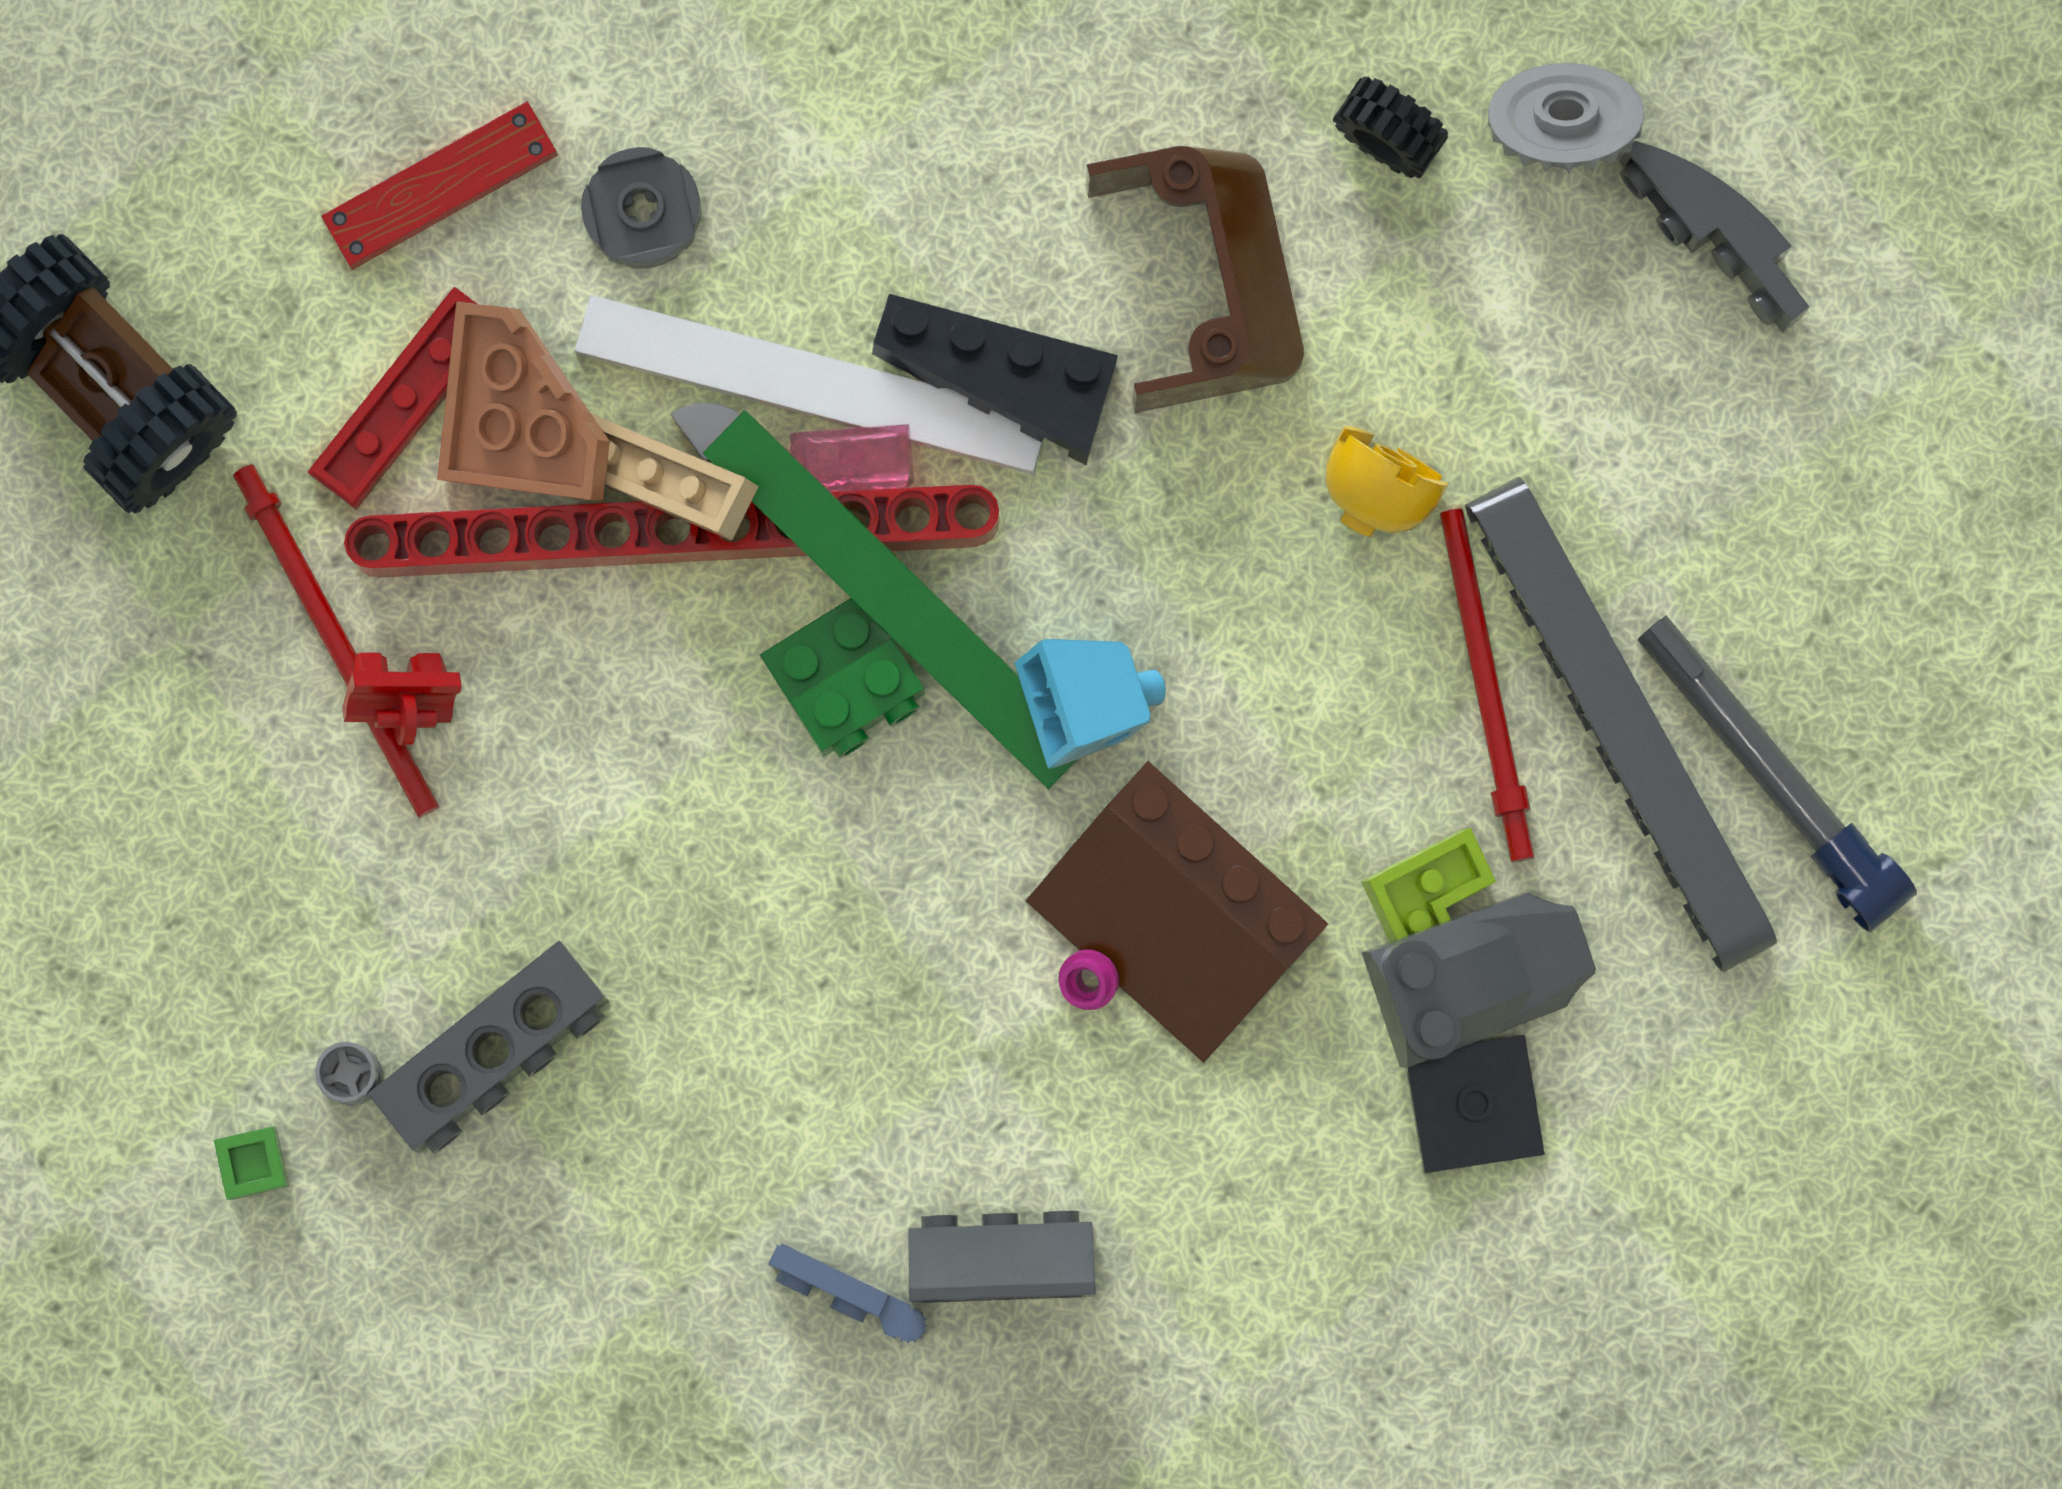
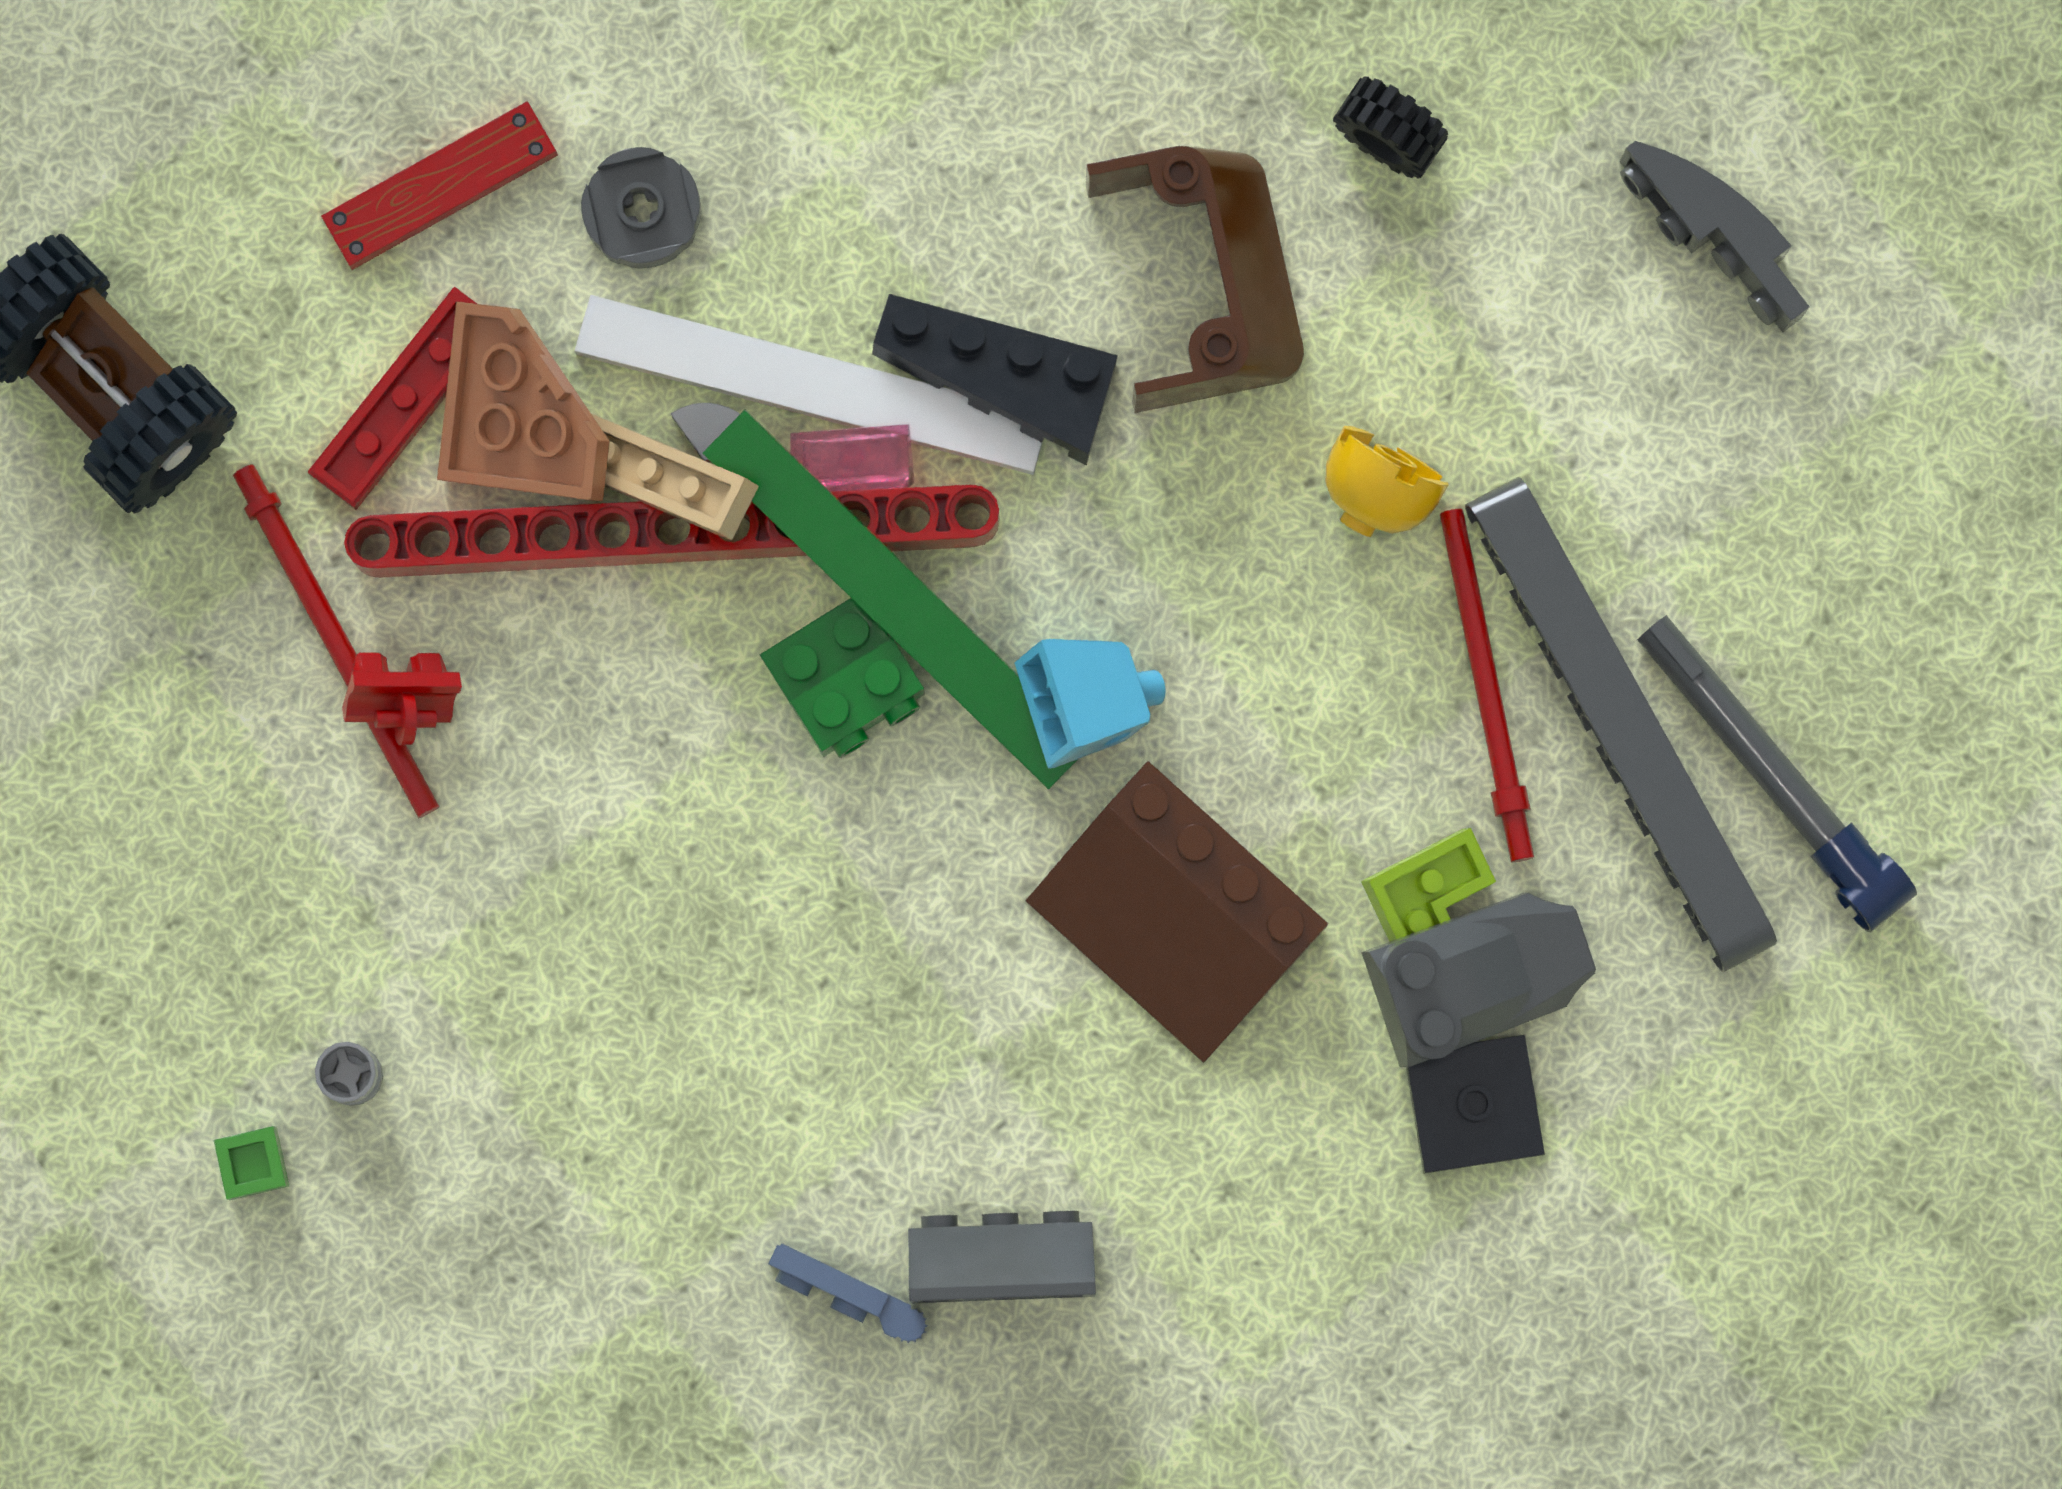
(406, 1092): dark grey brick -> none
(1073, 986): dark pink plate -> none
(1565, 116): light grey gear -> none

